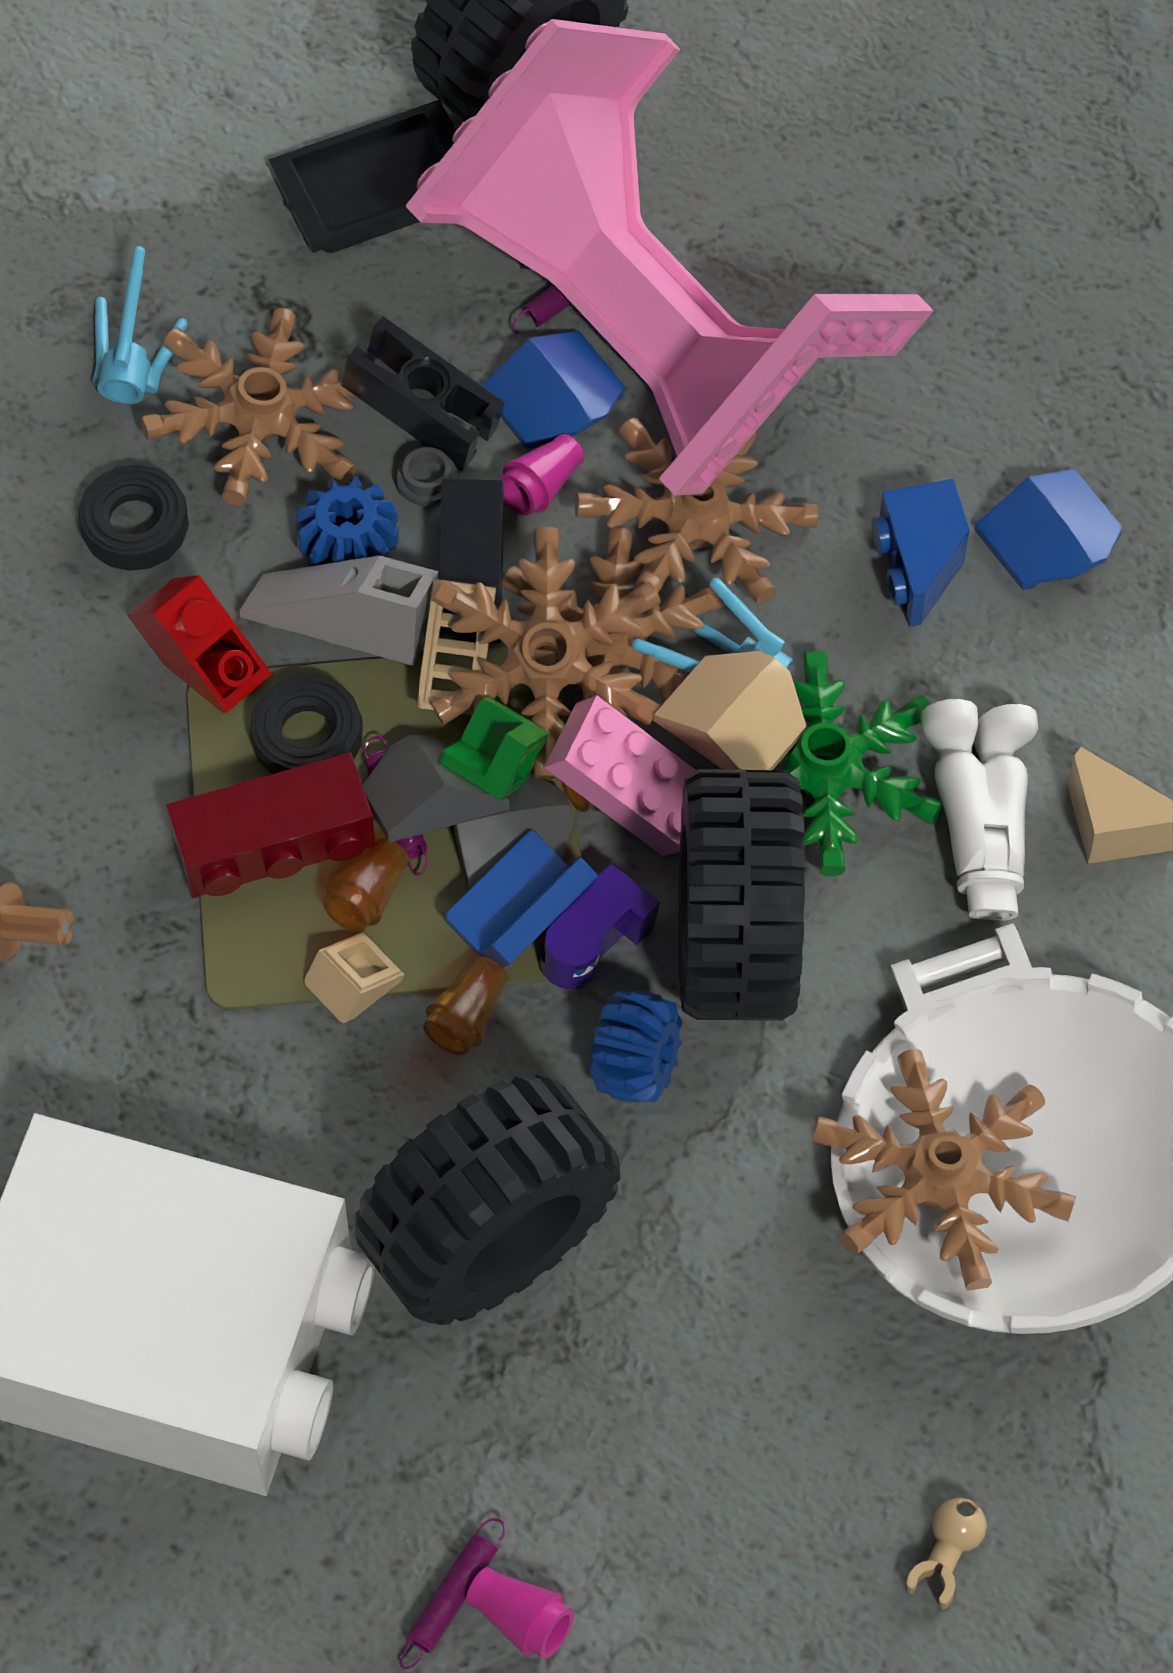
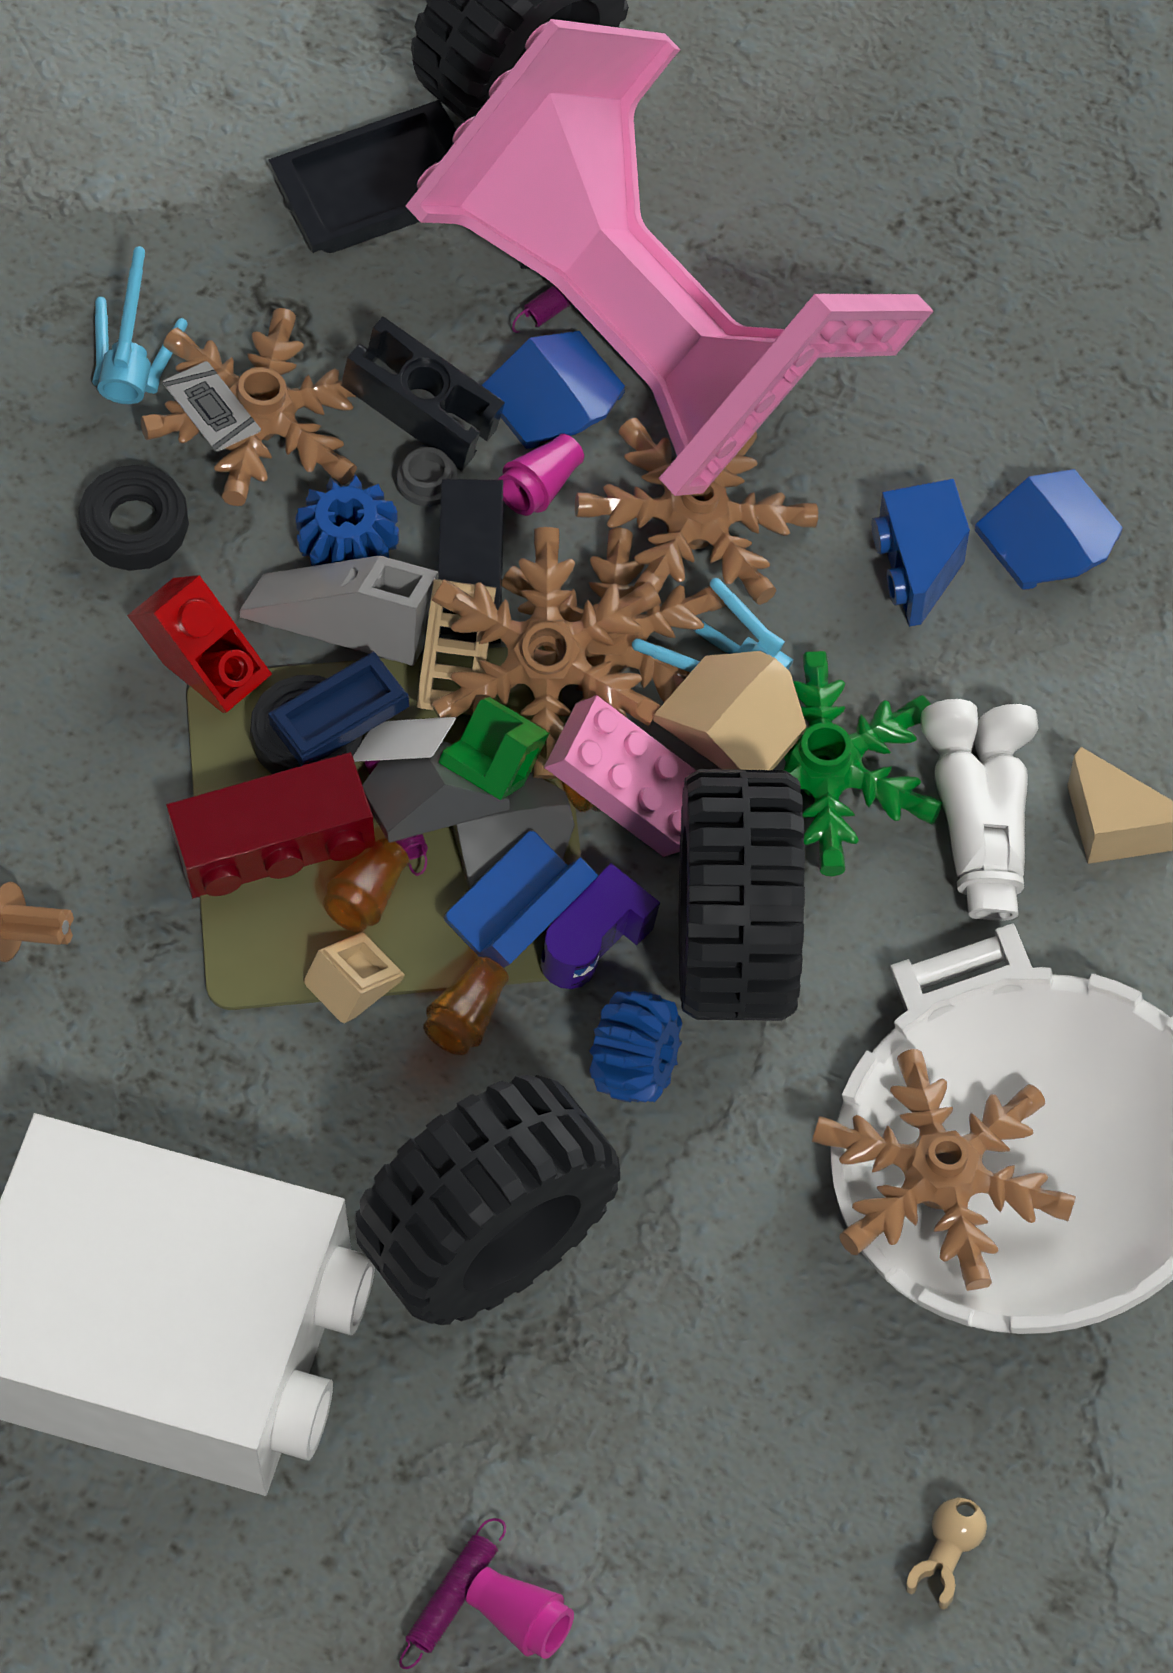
(211, 406): none -> sticker
(339, 710): none -> dark blue tile
(404, 739): none -> white sticker

